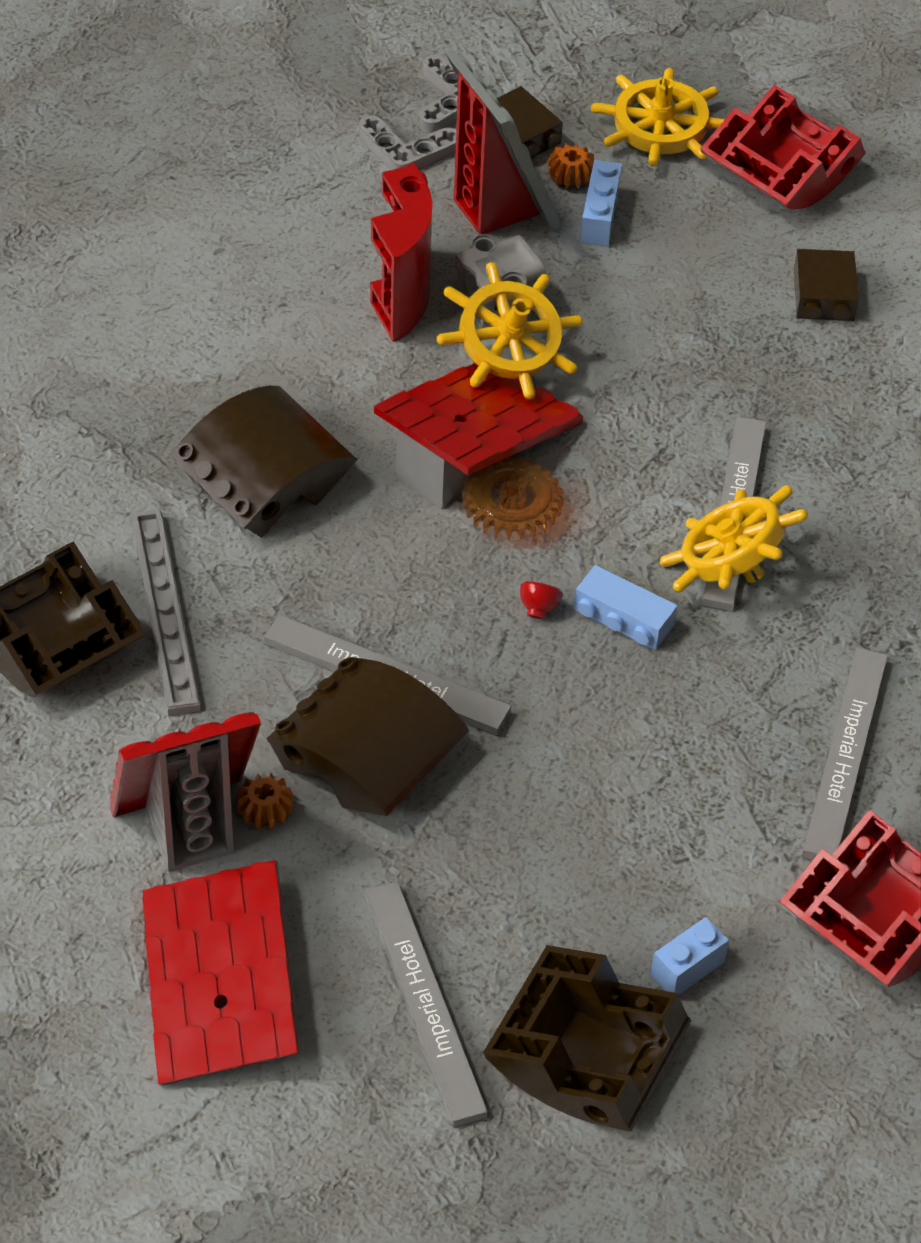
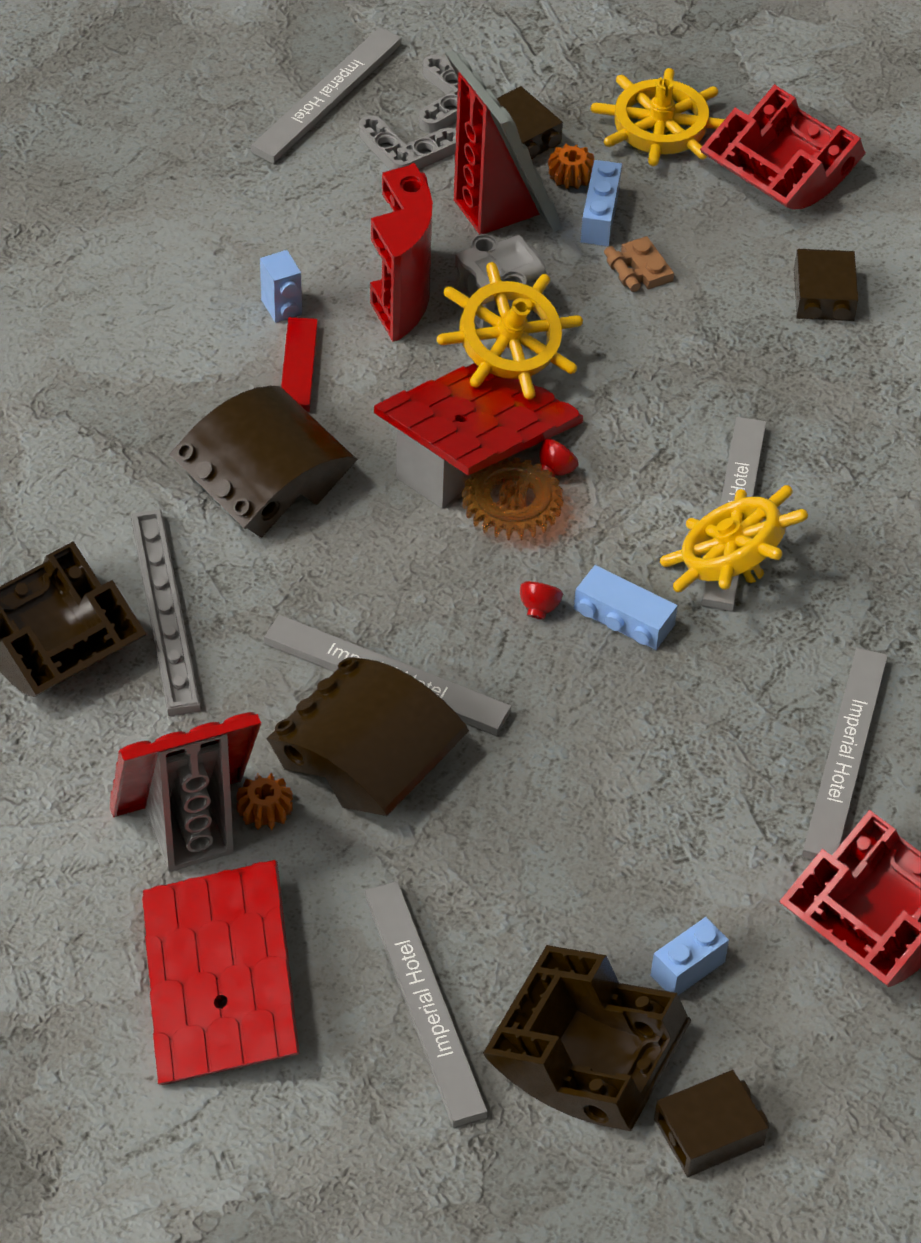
(281, 286): none -> light blue brick
(299, 359): none -> red tile
(326, 95): none -> light grey tile
(557, 458): none -> red brick
(646, 264): none -> medium nougat plate
(711, 1122): none -> dark brown brick

